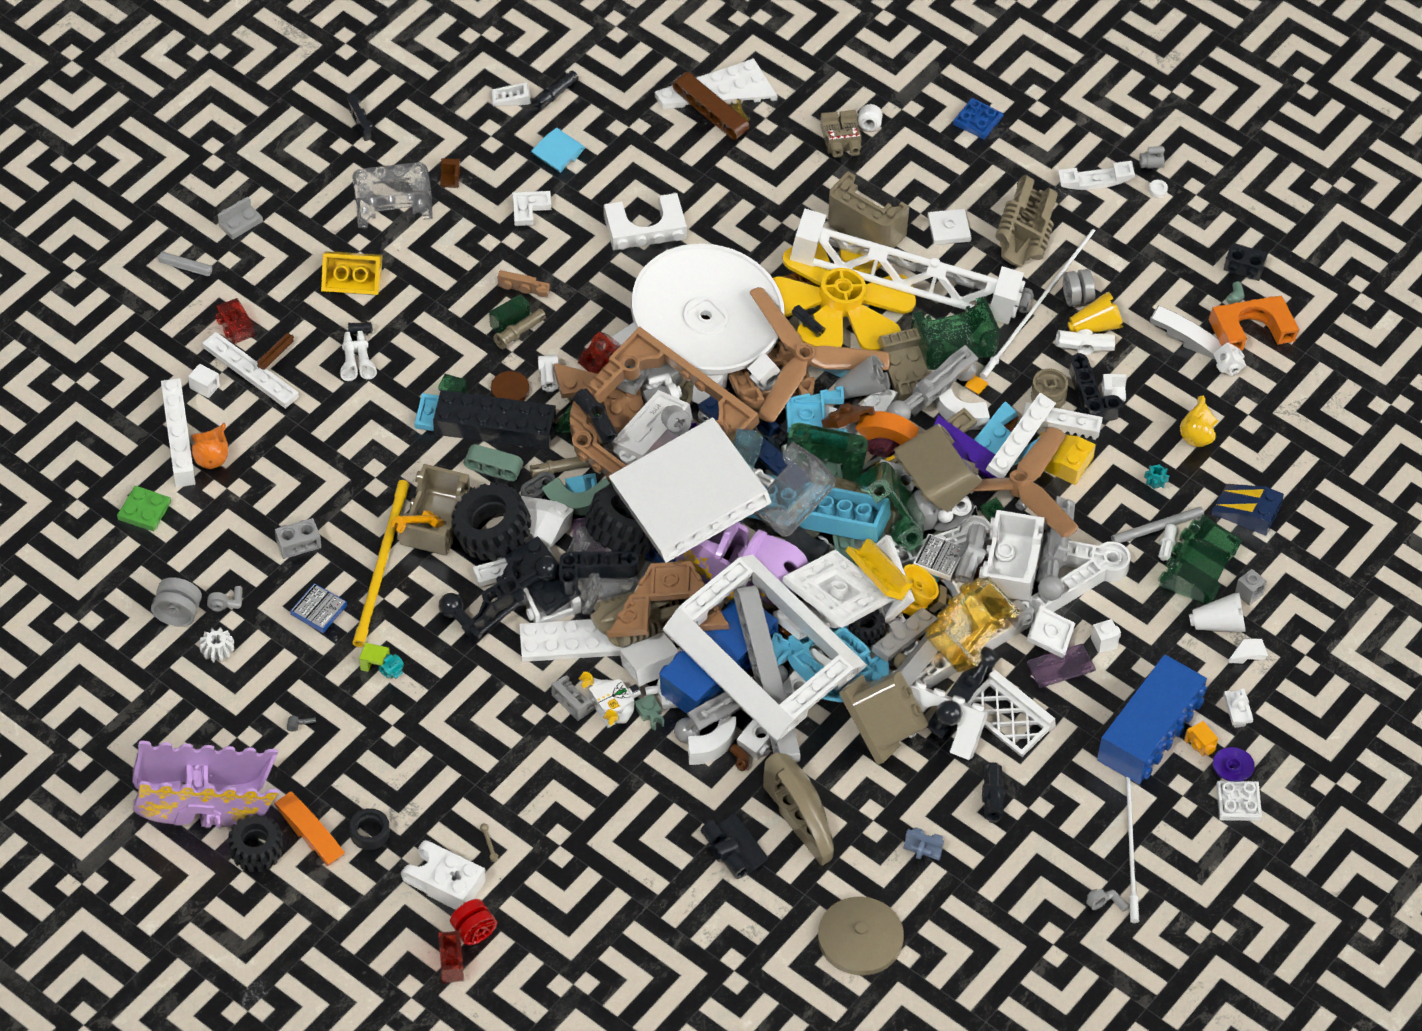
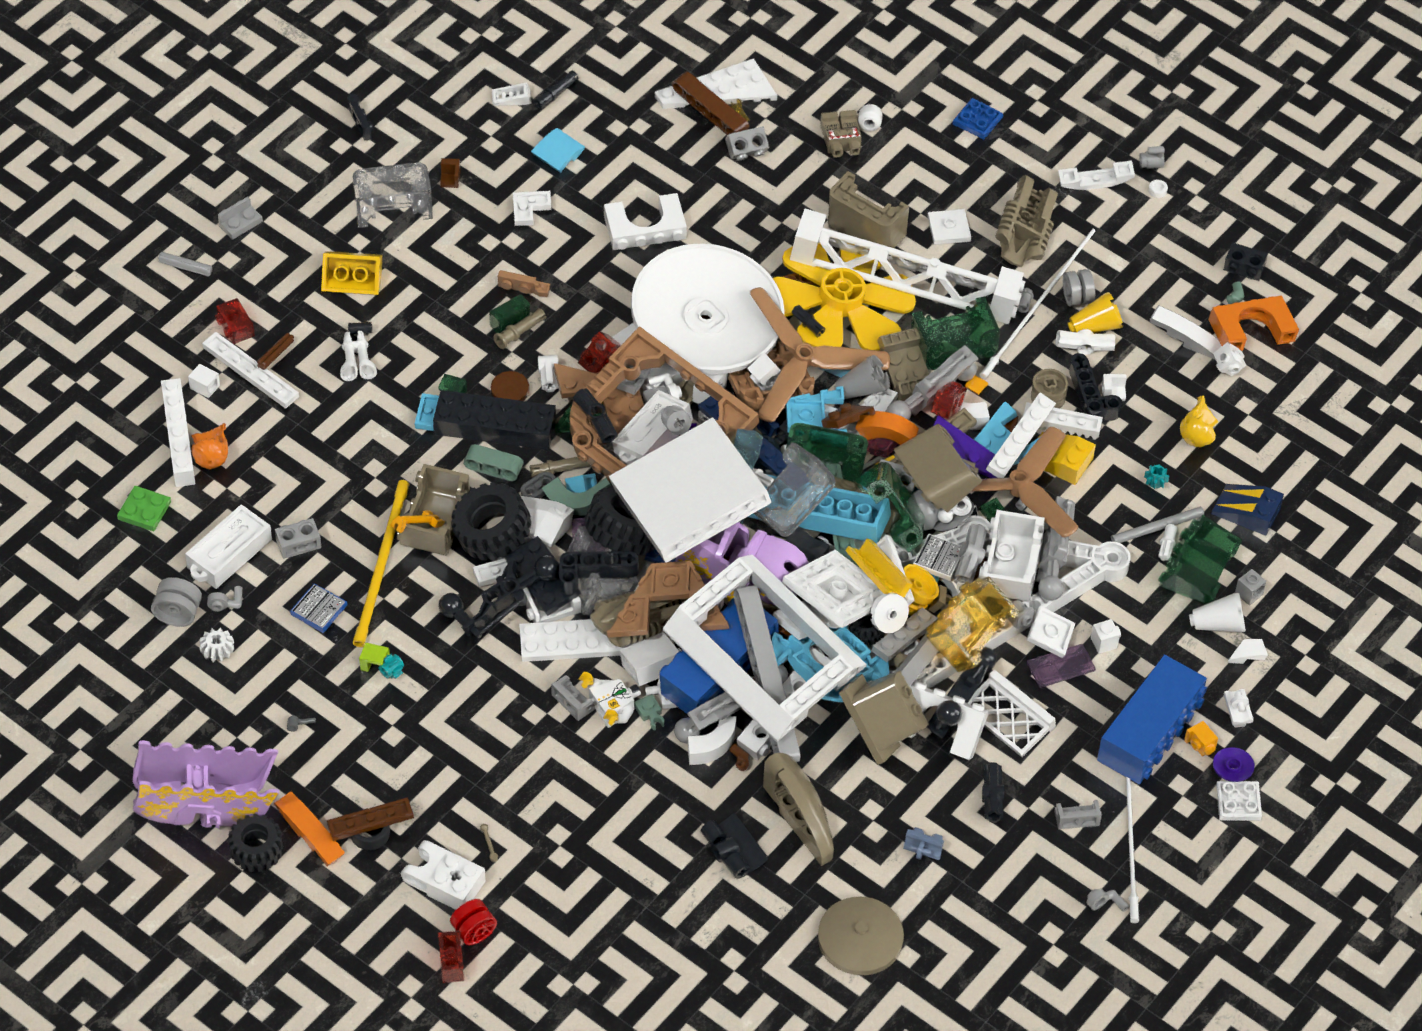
(228, 547): none -> white piece
(370, 819): none -> reddish brown tile
(745, 139): none -> light grey brick
(882, 609): none -> white plate
(948, 400): none -> clear red brick
(1078, 816): none -> light grey hinge

